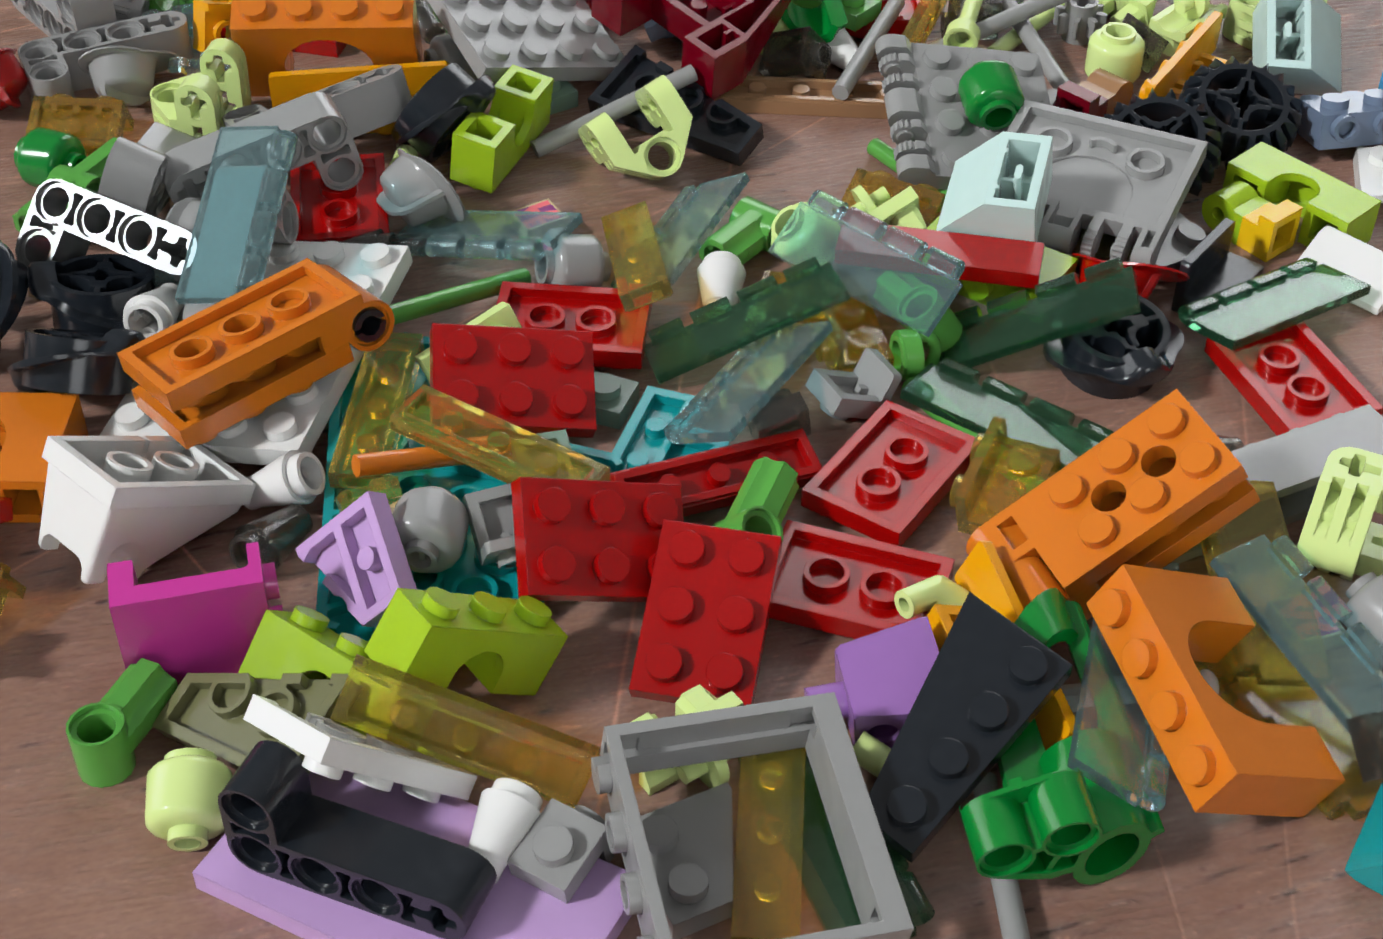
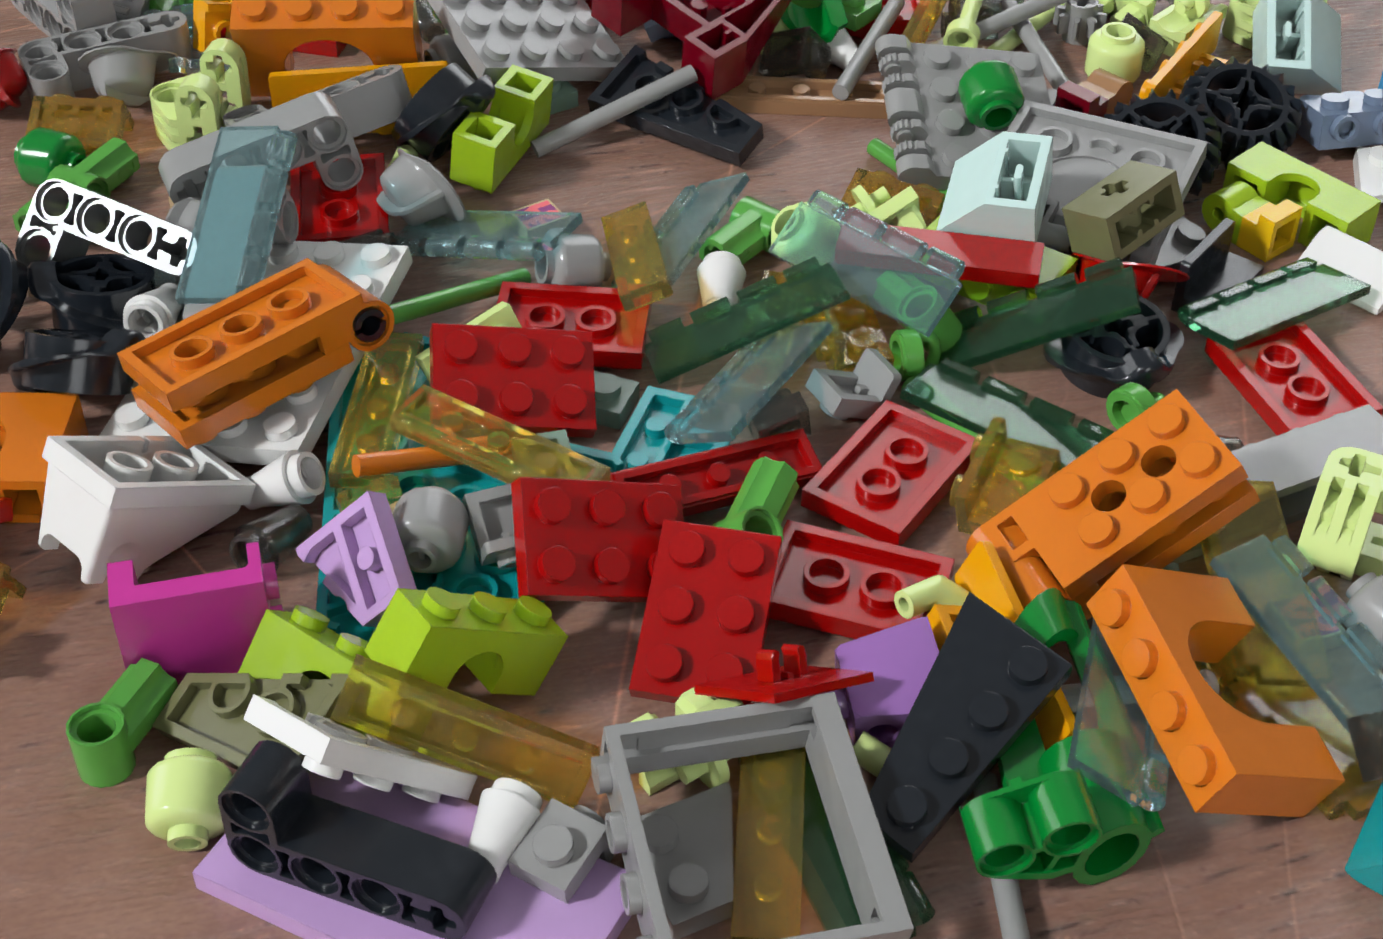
(137, 169): light grey beam -> none
(662, 108): yellowish green piece -> none
(783, 683): none -> red piece
(1123, 211): none -> olive brick
(1128, 402): none -> bright green tile

